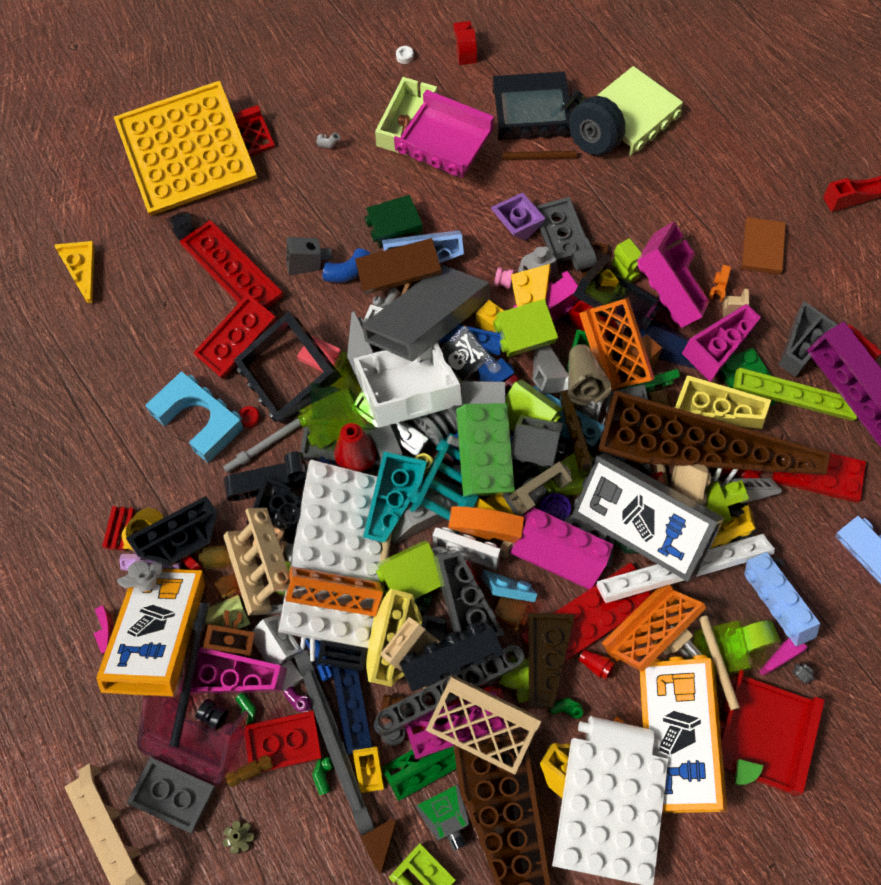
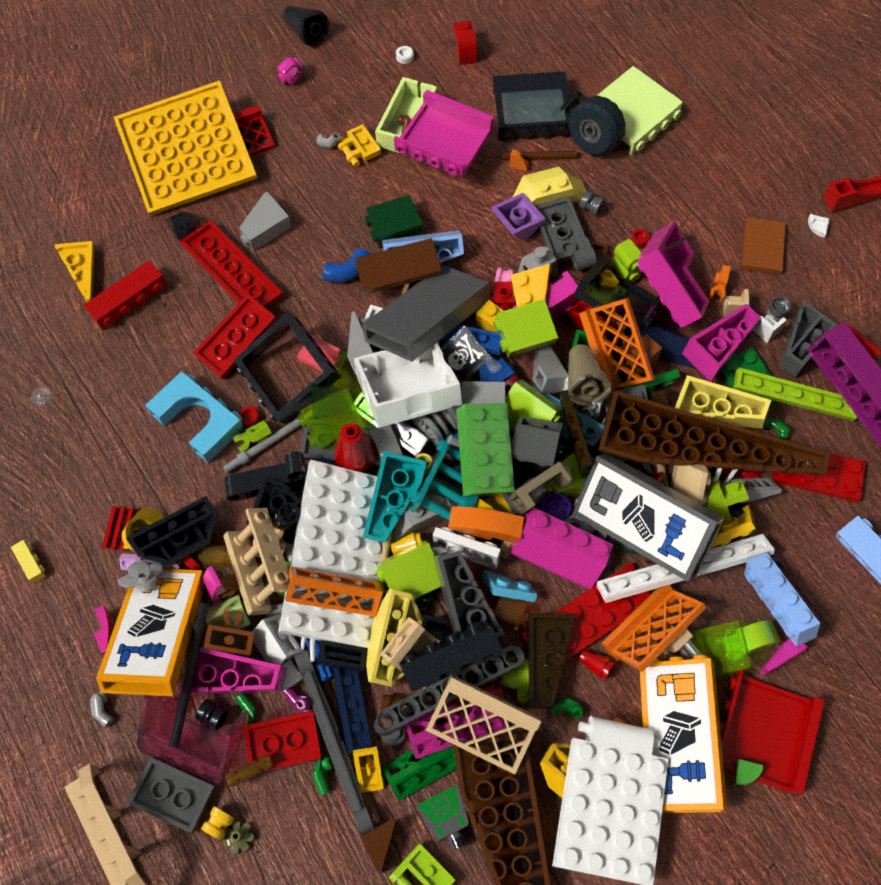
(29, 561): none -> light yellow piece
(44, 399): none -> clear plate
(97, 709): none -> light grey arm
(125, 295): none -> red brick
(213, 585): none -> dark pink slope
(217, 823): none -> yellow wheel
(255, 433): none -> lime plate
(264, 223): none -> light grey slope
(290, 71): none -> dark pink head
(305, 255): dark grey torso -> none
(307, 24): none -> black cone
(362, 141): none -> yellow plate
(383, 302): light grey arm -> none
(406, 542): none -> yellow cone
(503, 295): none -> red brick
(518, 162): none -> orange tile
(550, 186): none -> light yellow wedge
(592, 203): none -> dark grey wheel
(640, 238): none -> red tile
(719, 663): tan bar -> none
(768, 328): none -> white panel
(778, 308): none -> flat silver wheel
(783, 429): none -> green arm
(803, 673): dark grey plate -> none
(818, 225): none -> white tile

